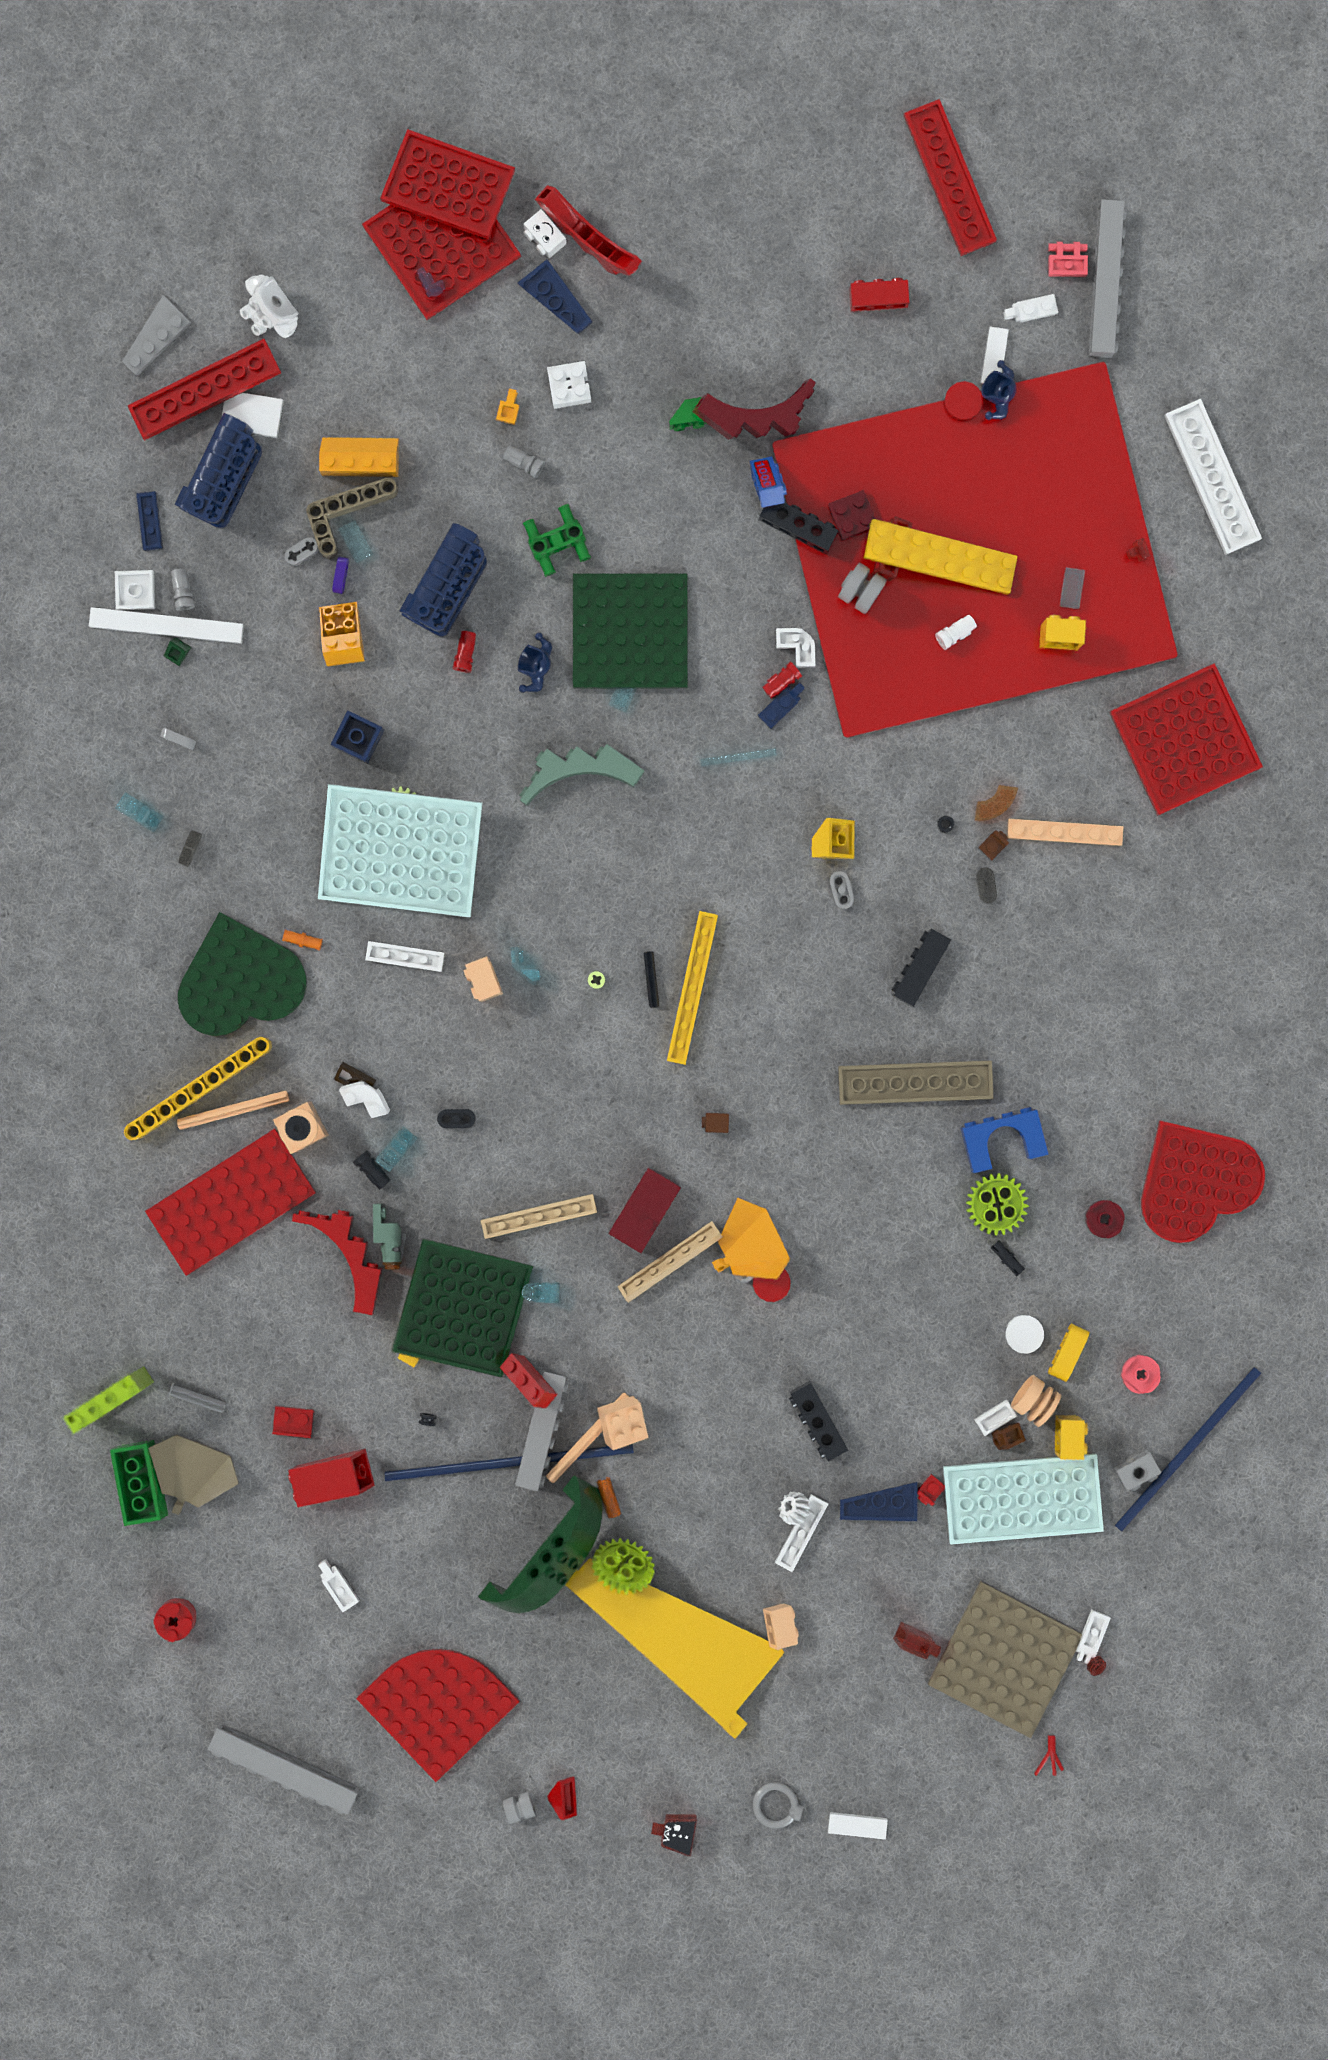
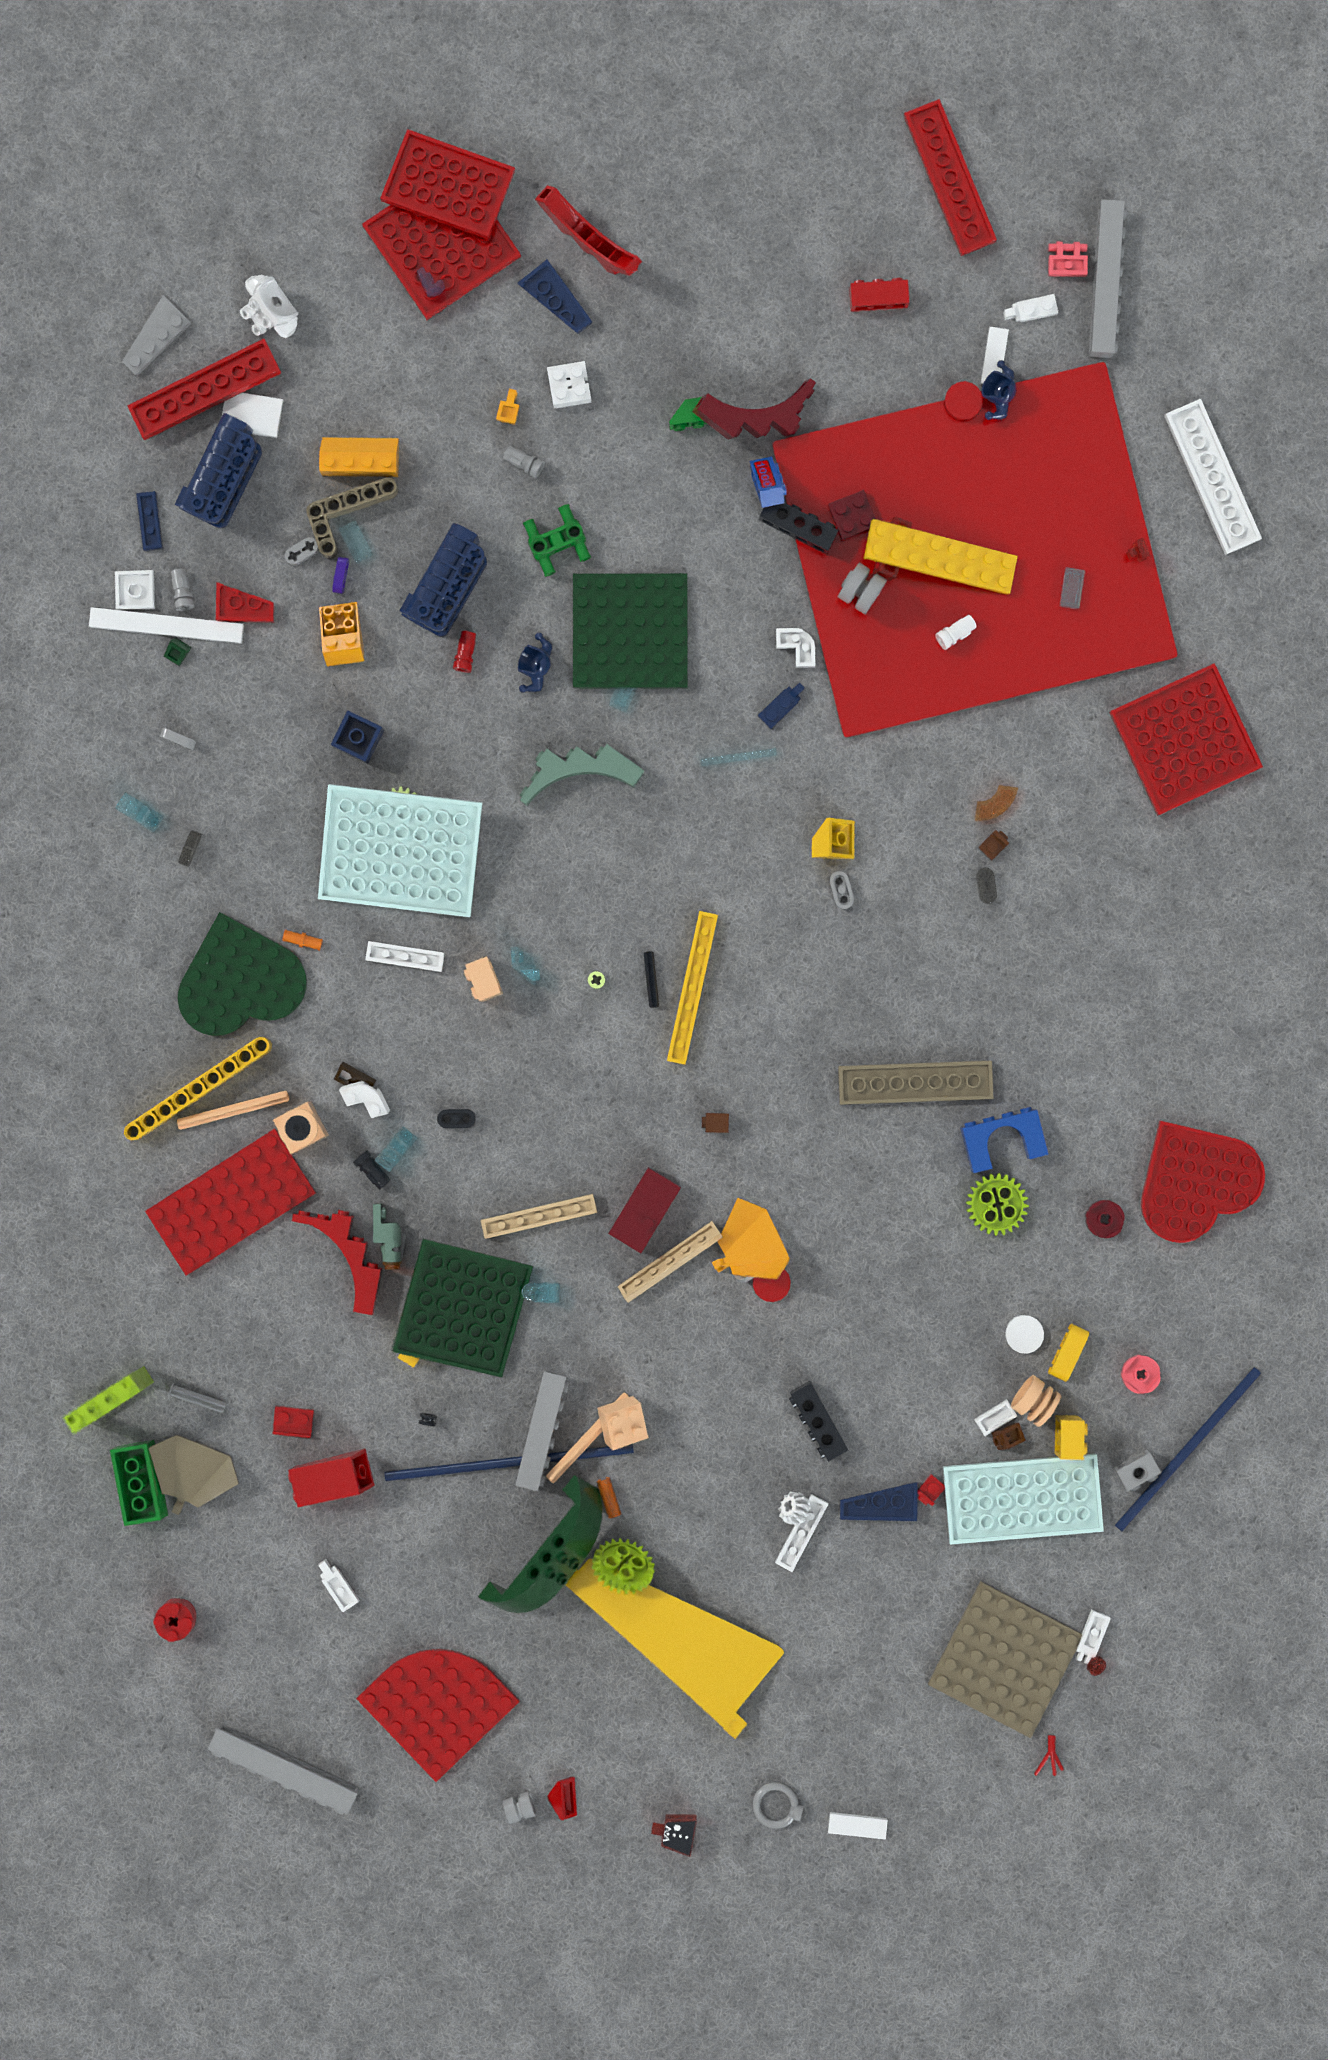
(239, 606): none -> red wing
(528, 1381): red brick -> none
(544, 233): white brick -> none
(780, 681): red axle -> none
(780, 1626): light nougat brick -> none
(915, 1641): clear red torso -> none
(921, 967): black brick -> none
(945, 829): black axle -> none
(1007, 1258): black pin -> none
(1062, 633): yellow brick -> none
(1065, 832): light nougat plate -> none

